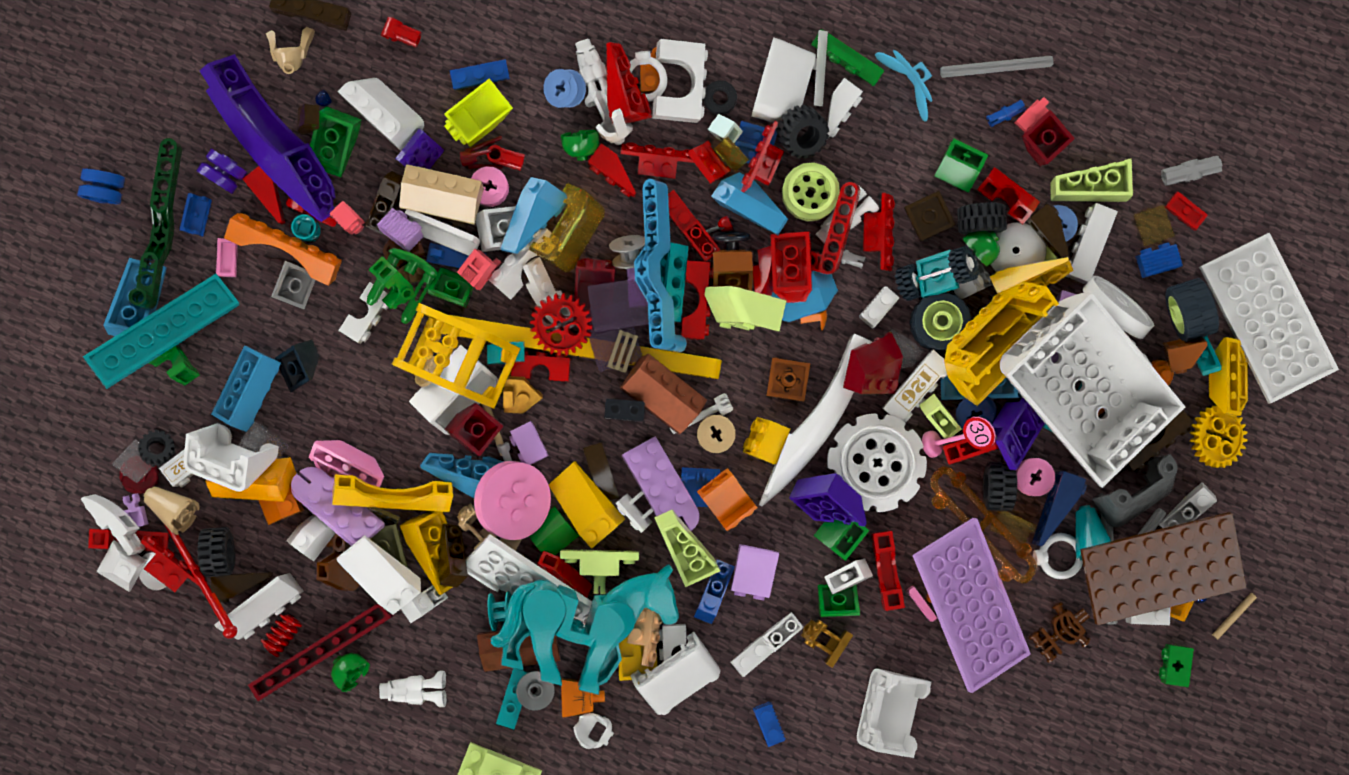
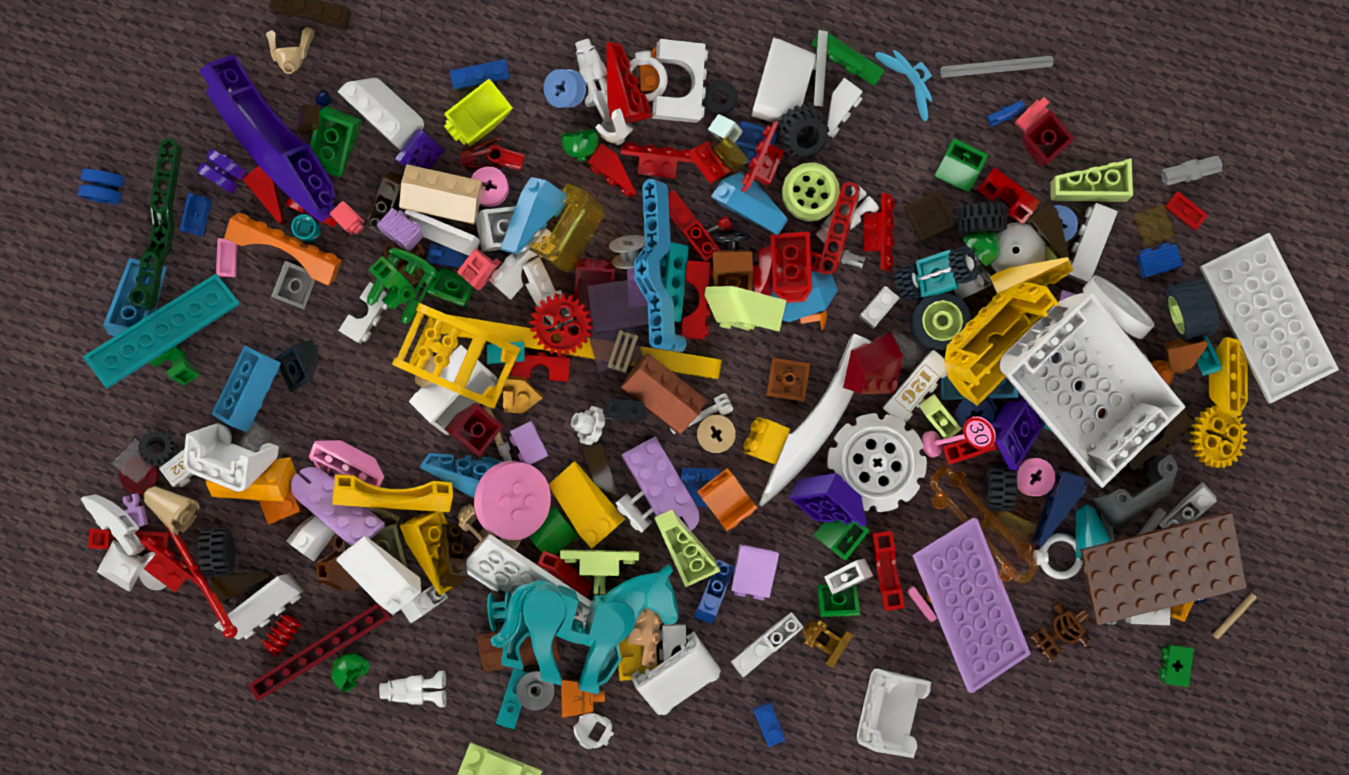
(399, 32): red piece -> none
(589, 425): none -> white plant

